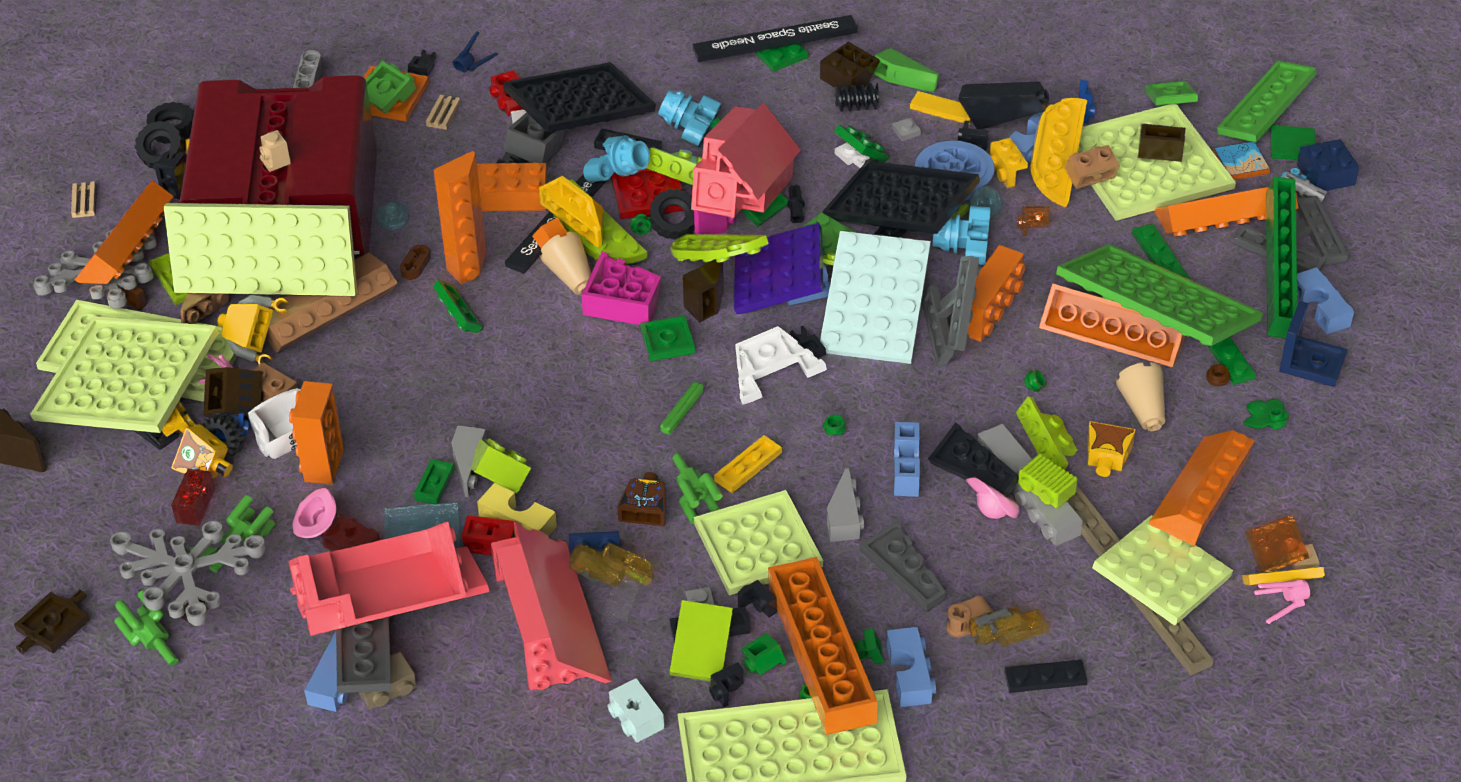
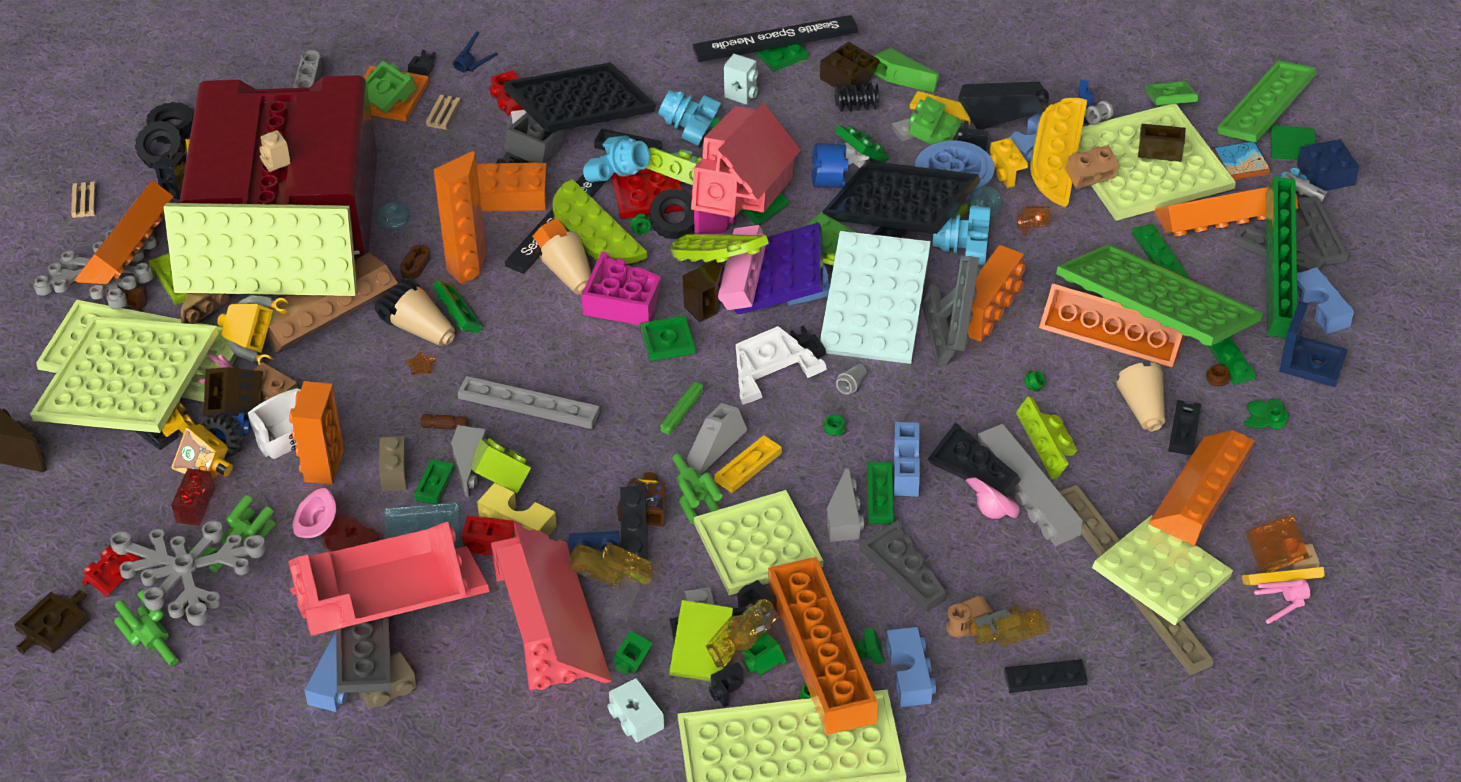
(106, 573): none -> red bracket
(385, 305): none -> black piece
(392, 463): none -> dark tan brick
(420, 369): none -> clear orange plate
(422, 317): none -> tan cone
(443, 421): none -> reddish brown axle
(529, 402): none -> light grey plate
(574, 208): yellow wedge -> none
(634, 520): none -> black plate
(634, 646): none -> green brick
(716, 435): none -> light grey slope
(740, 79): none -> light aqua brick
(741, 274): none -> bright pink brick
(741, 632): none -> clear yellow plate
(795, 204): black axle -> none
(829, 165): none -> blue brick
(850, 380): none -> light grey cone
(880, 493): none -> green plate
(932, 123): none -> bright green plate
(1047, 481): lime brick -> none
(1098, 114): none -> light grey bush
(1108, 447): yellow torso -> none
(1184, 428): none -> black plate

